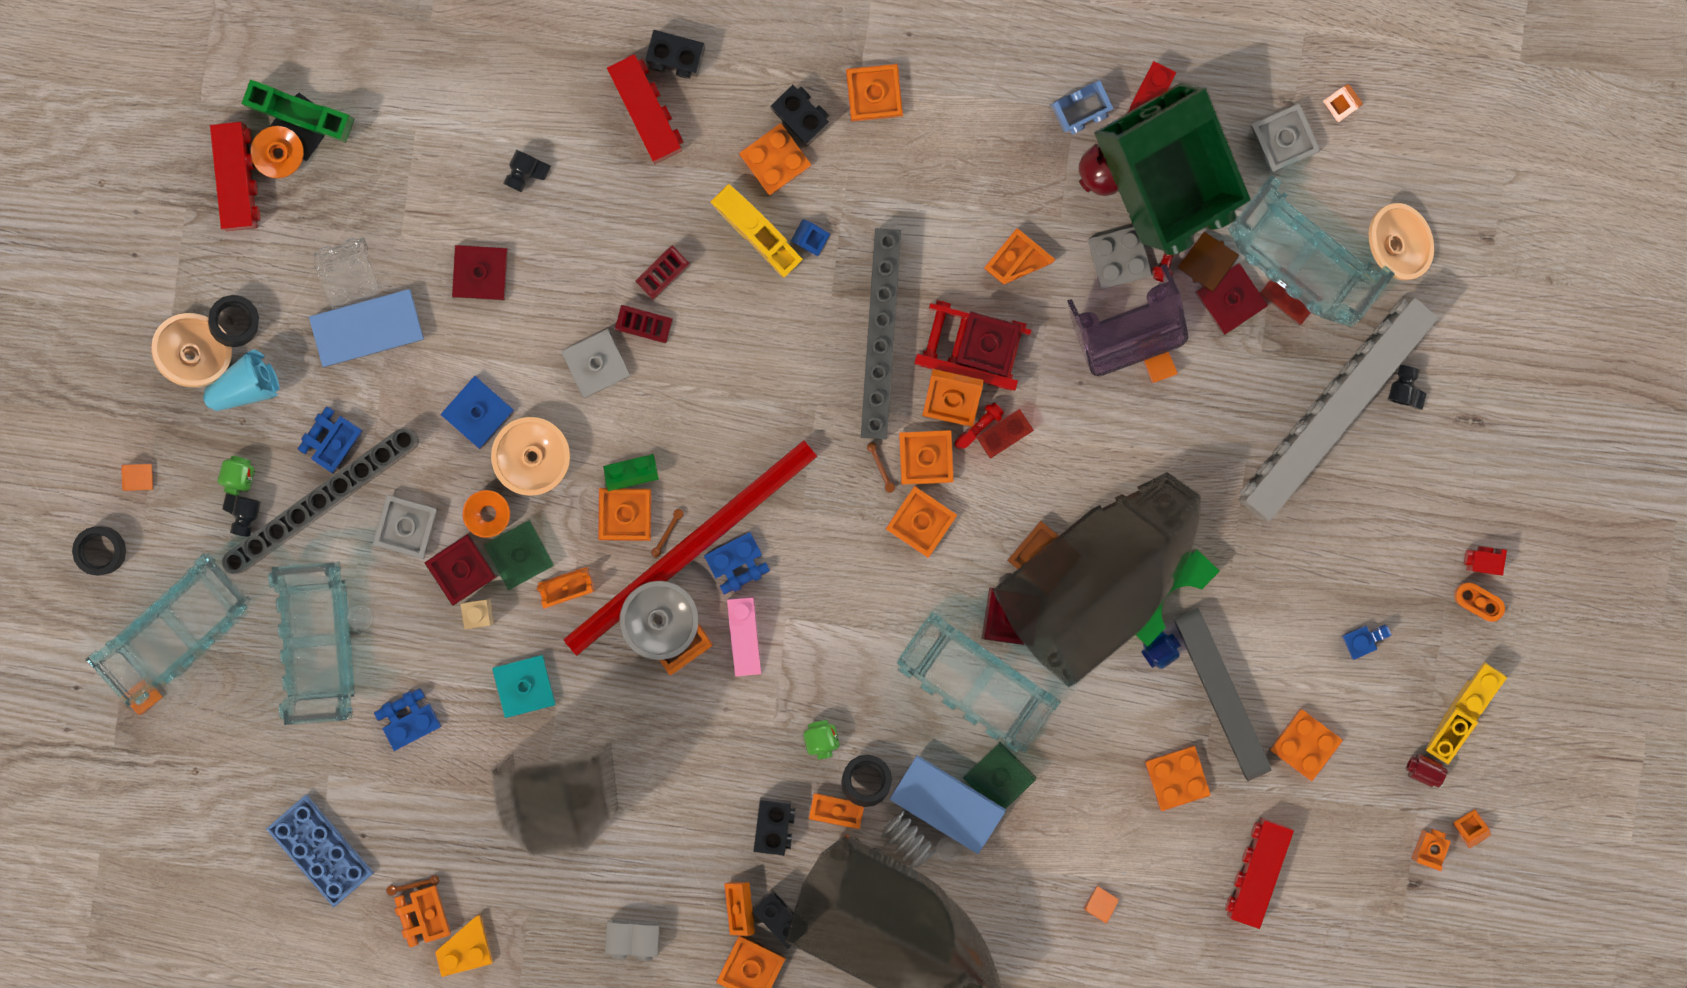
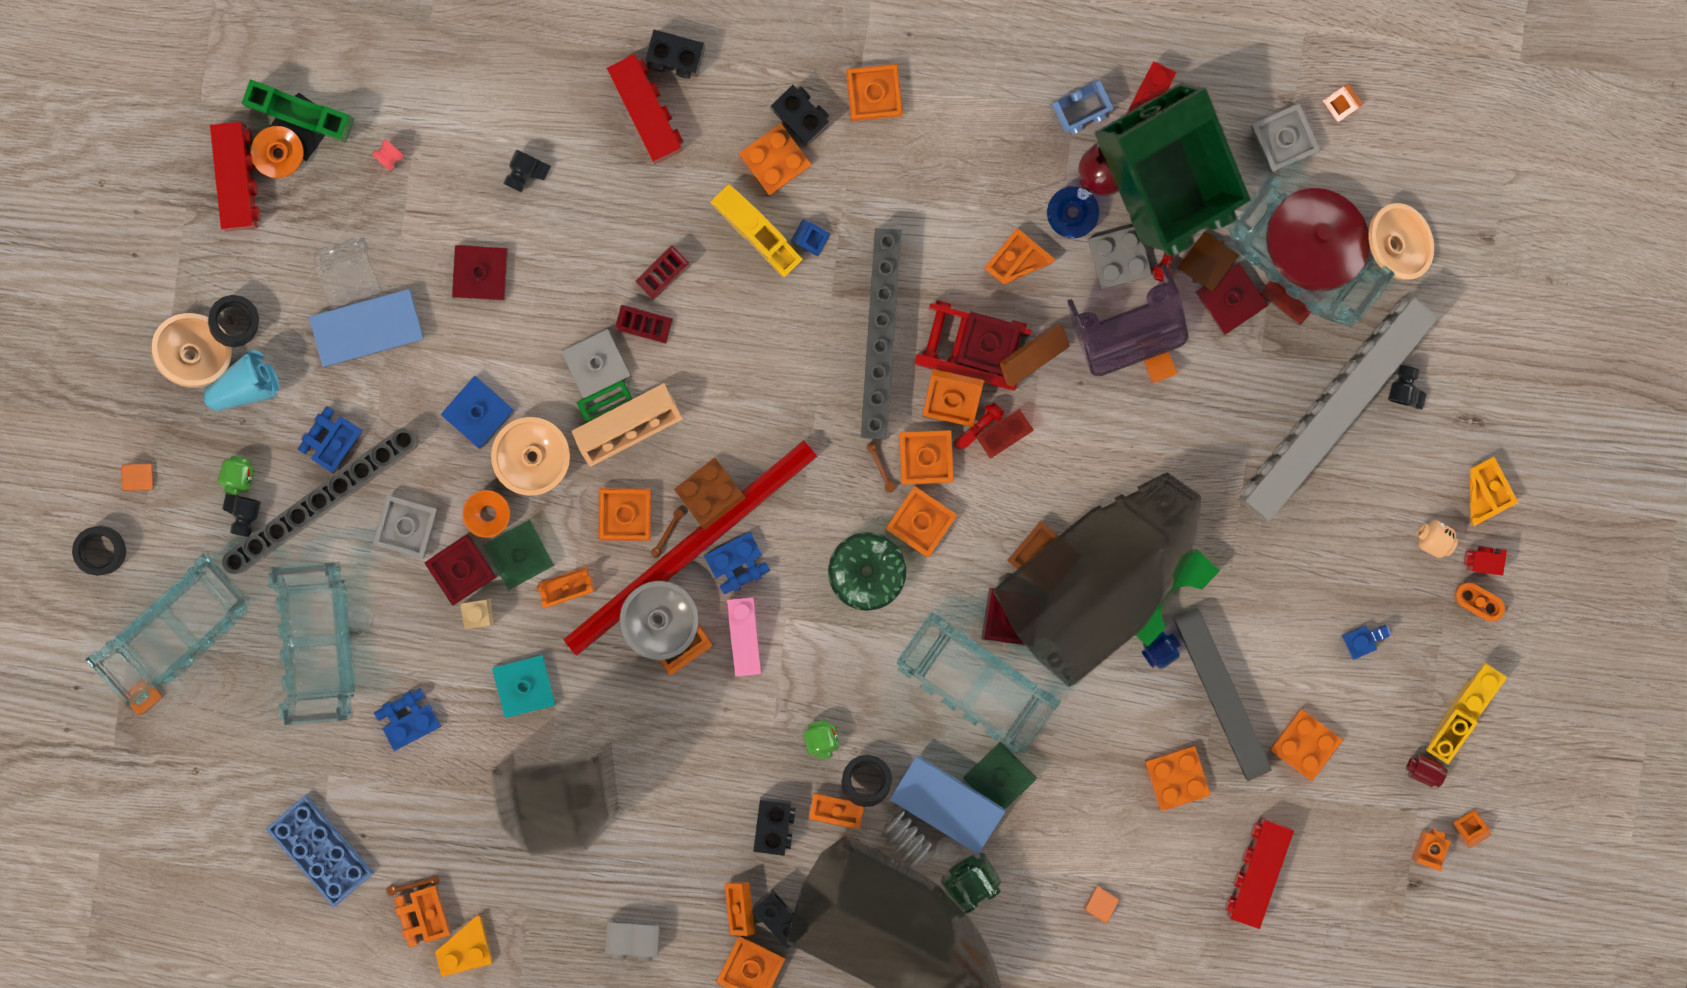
(388, 155): none -> coral wheel
(625, 392): none -> green tile
(626, 425): none -> light nougat brick
(630, 472): green plate -> none
(709, 493): none -> dark orange plate
(881, 585): none -> clear green dish
(972, 882): none -> clear green brick
(1034, 354): none -> dark orange tile
(1073, 226): none -> clear blue dish
(1317, 239): none -> dark red dish
(1437, 539): none -> light nougat head
(1488, 491): none -> light orange wing

